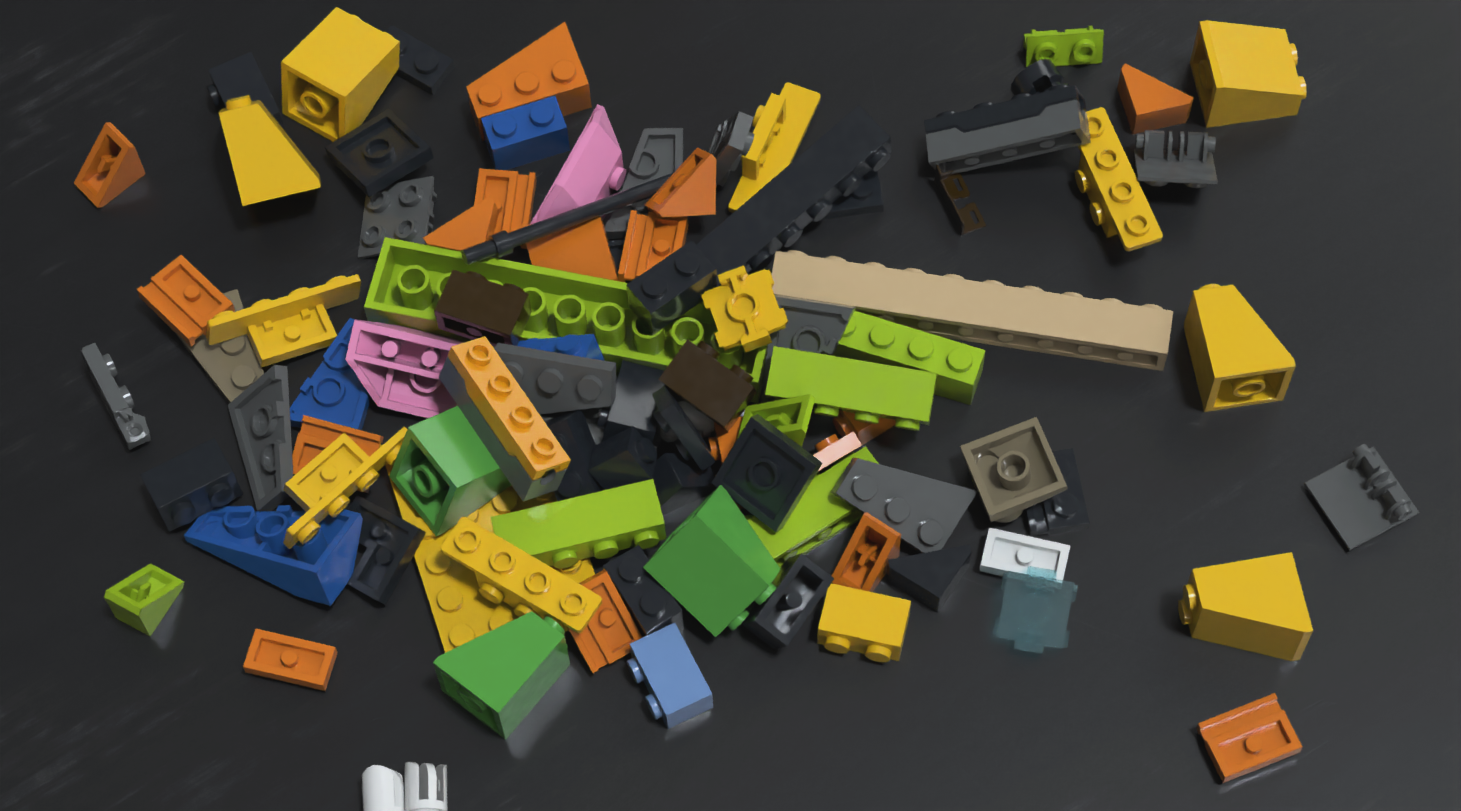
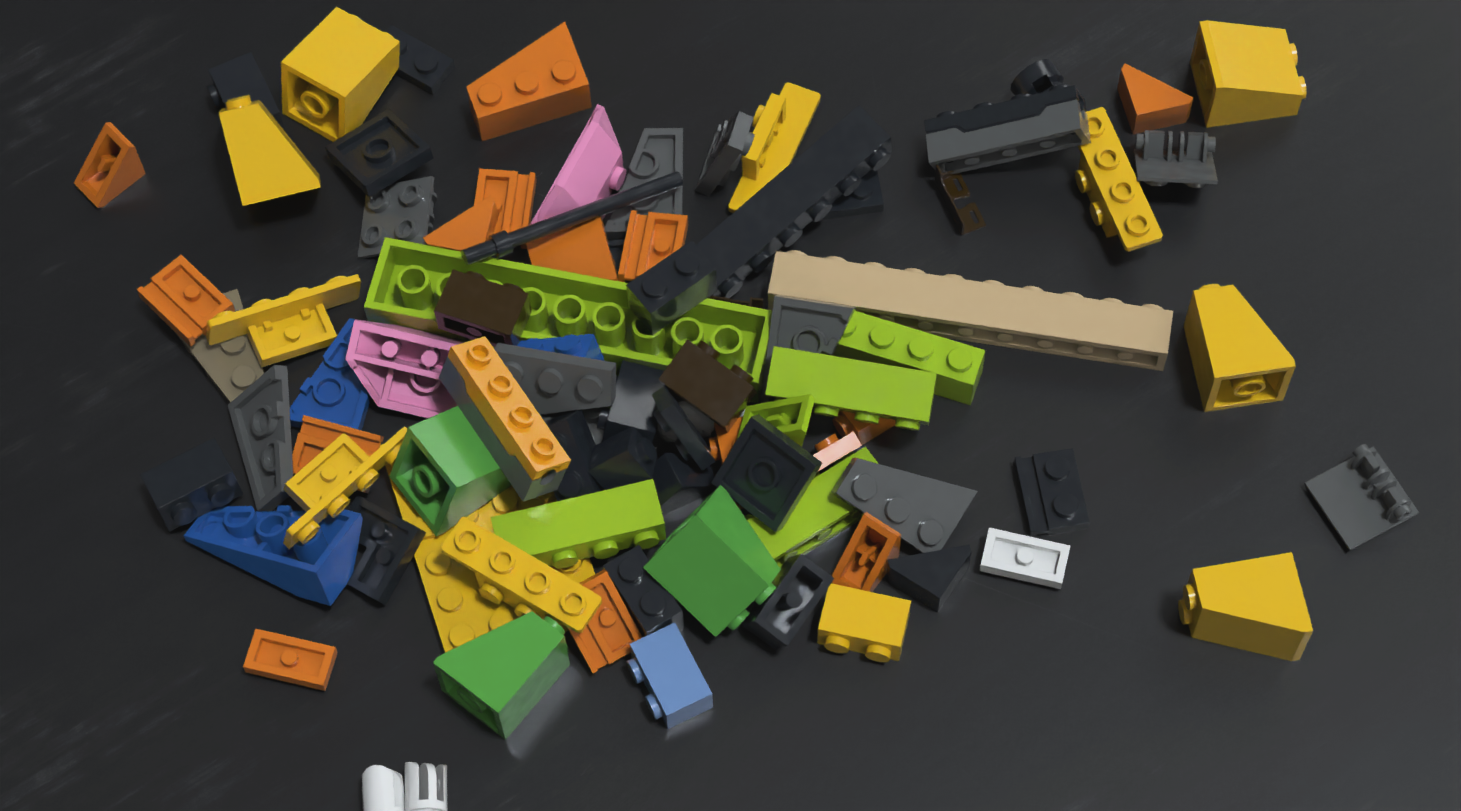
(115, 399): dark grey hinge -> none
(144, 597): lime slope -> none
(525, 134): blue brick -> none
(689, 189): orange slope -> none
(744, 309): yellow piece -> none
(1013, 470): dark tan slope -> none
(1035, 609): clear light blue piece -> none
(1066, 47): lime hinge -> none
(1249, 738): orange plate -> none

